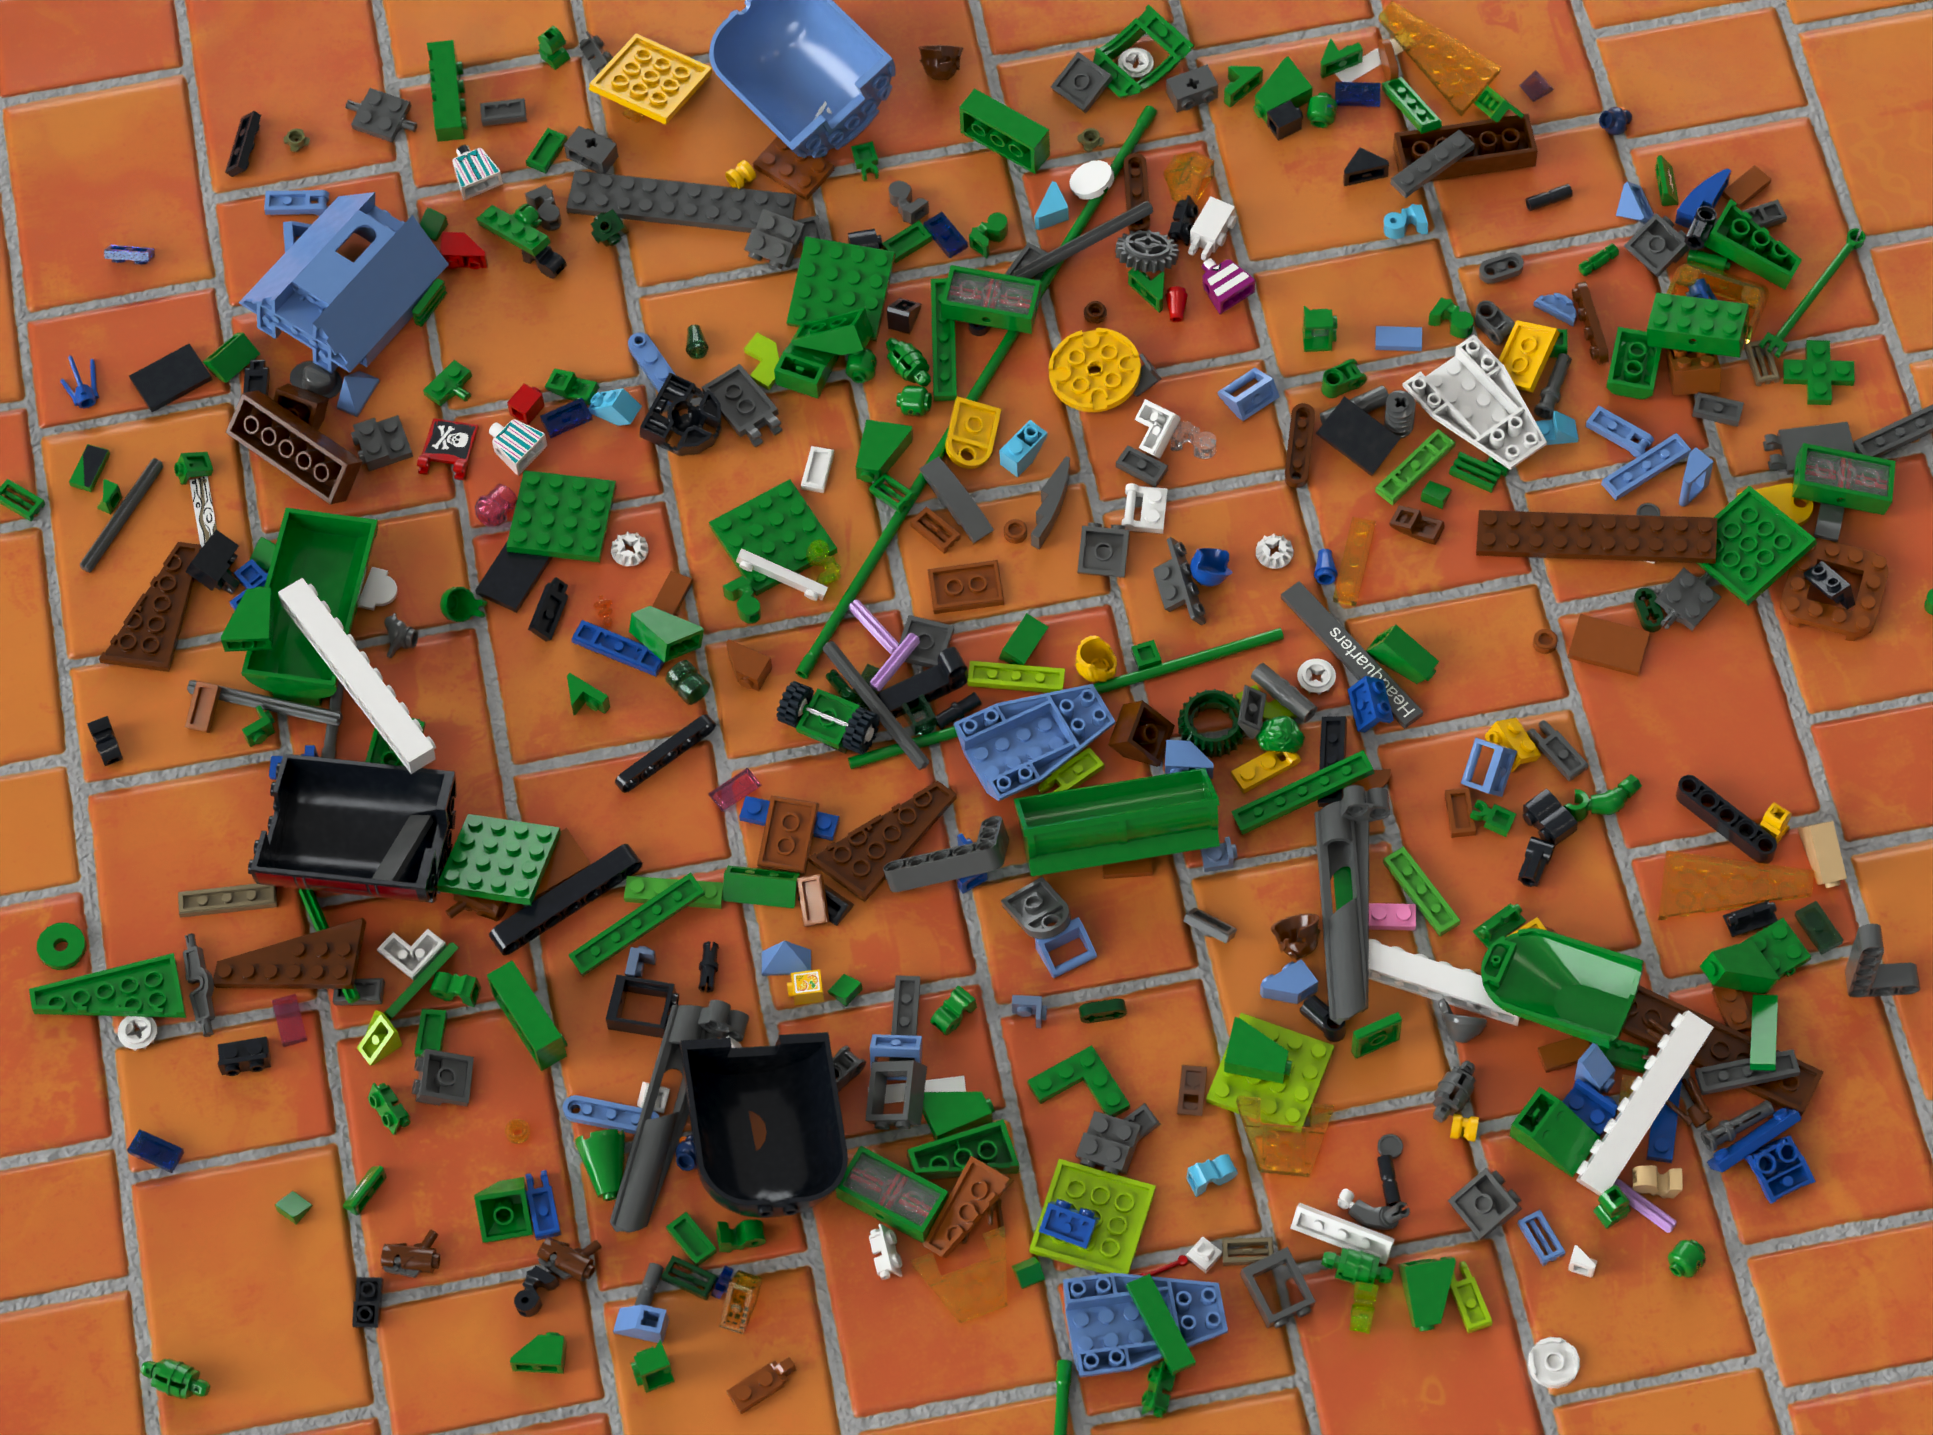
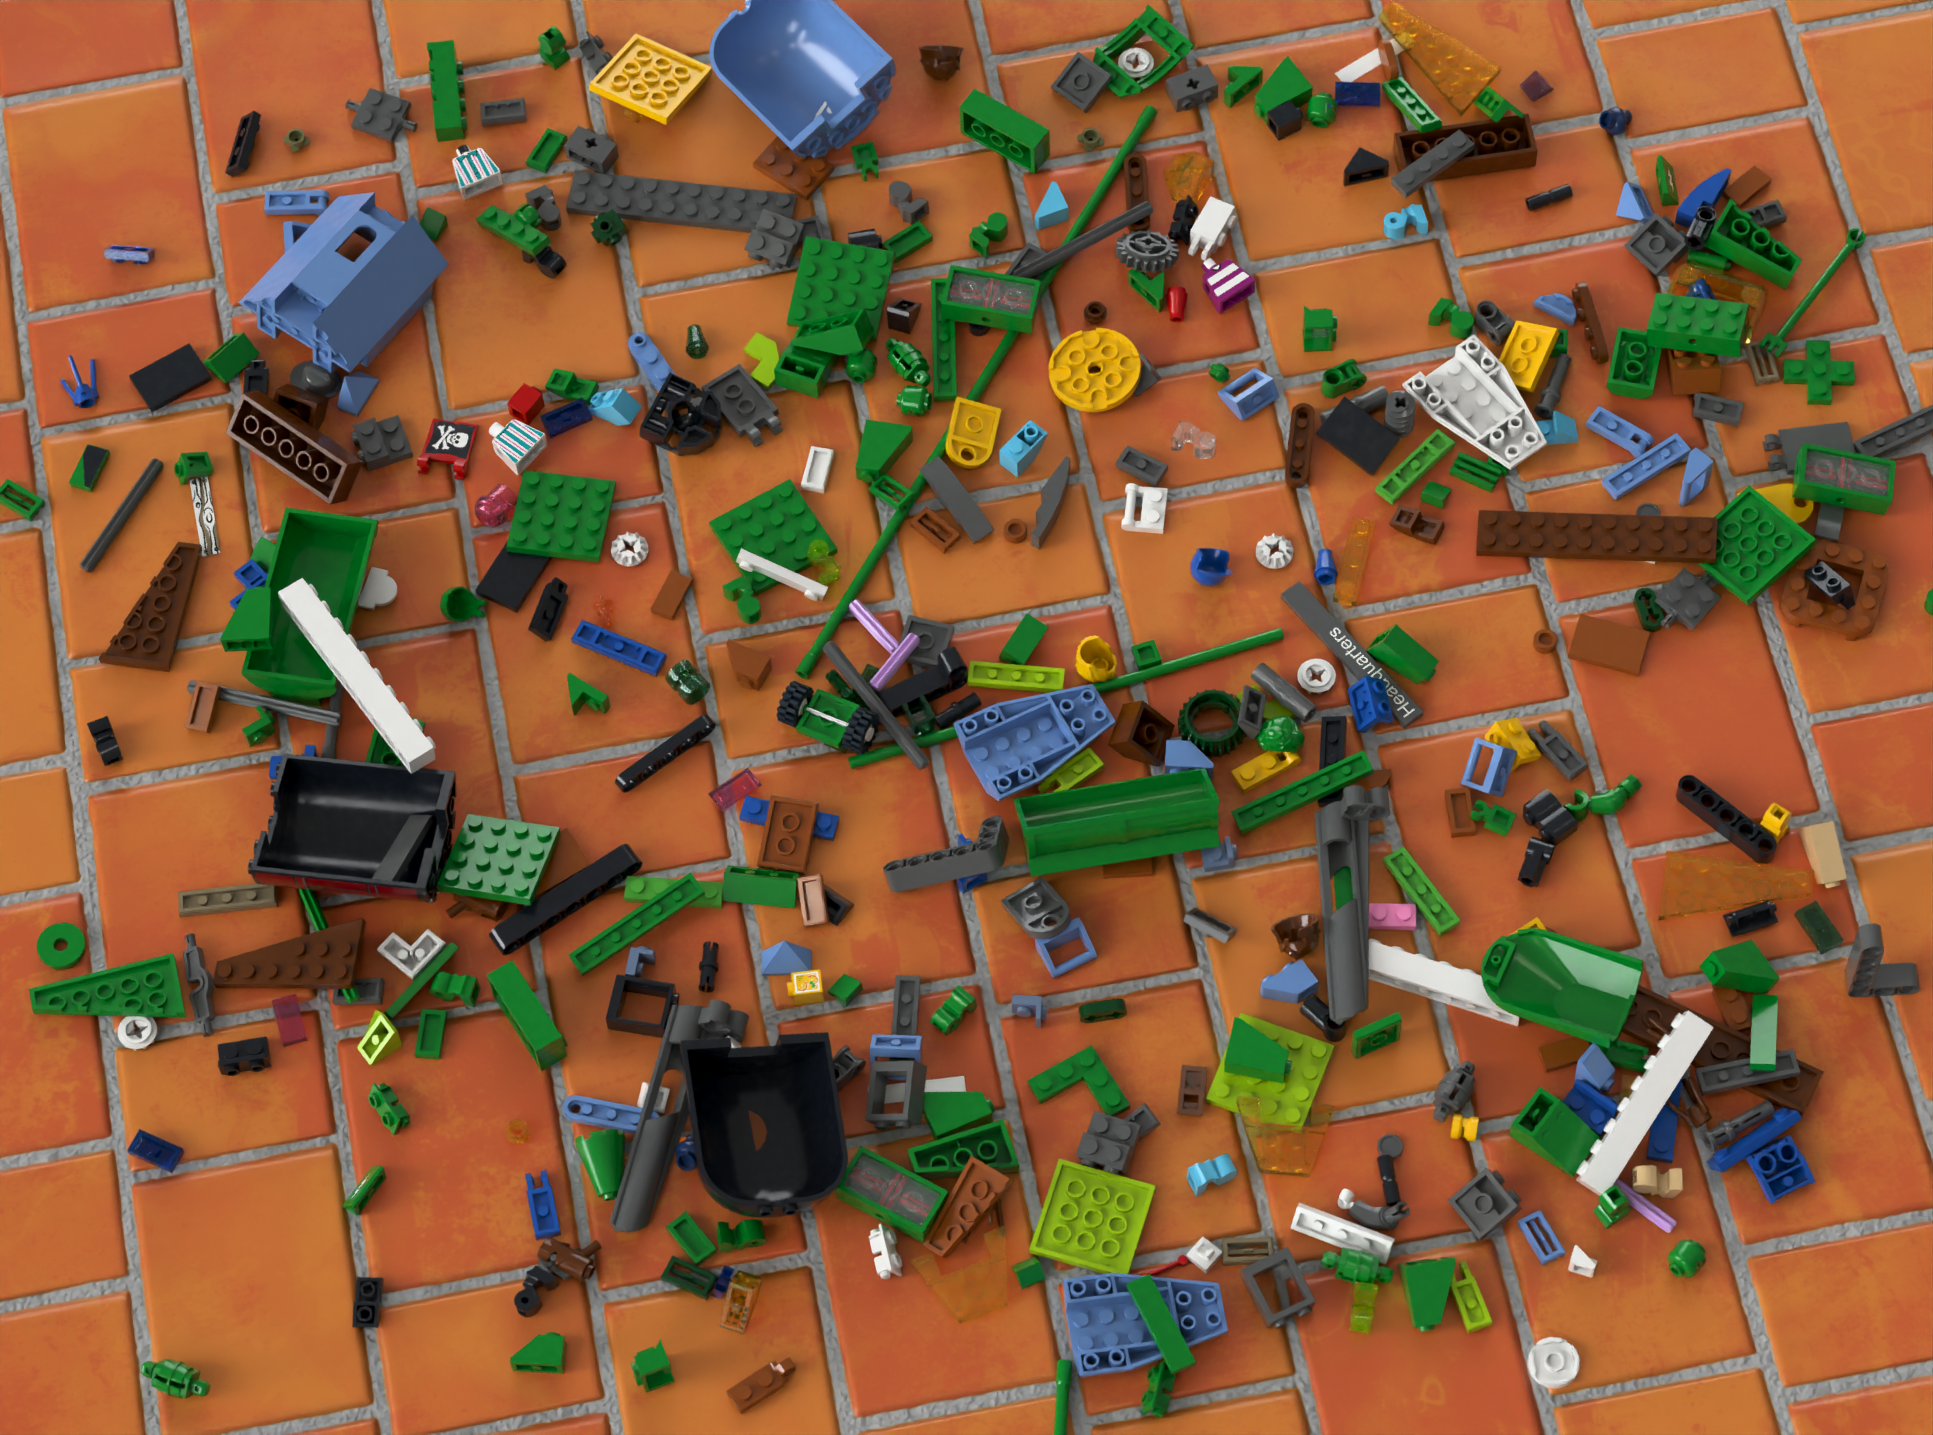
(111, 497): green slope -> none
(213, 563): black hinge -> none
(293, 1207): green slope -> none
(399, 635): dark grey animal -> none
(411, 1259): reddish brown piece -> none
(429, 302): green tile -> none
(443, 1078): dark grey plate -> none
(449, 384): green plate -> none
(462, 251): red slope -> none
(504, 1210): green slope -> none
(642, 1323): medium blue slope -> none
(649, 1284): dark grey piece -> none
(665, 633): green slope -> none
(740, 175): yellow wheel -> none
(860, 857): reddish brown wing -> none
(946, 235): clear blue plate -> none
(965, 587): dark orange tile -> none
(1068, 1223): blue bracket -> none
(1091, 179): white tile -> none
(1103, 550): dark grey plate -> none
(1161, 426): white brick -> none
(1176, 583): dark grey bracket -> none
(1219, 372): none -> green plate
(1338, 60): green slope -> none
(1398, 338): medium blue tile -> none
(1461, 1027): dark grey hat -> none
(1500, 268): dark grey plate -> none
(1500, 924): green hinge -> none
(1598, 259): green axle -> none
(1781, 948): green plate -> none

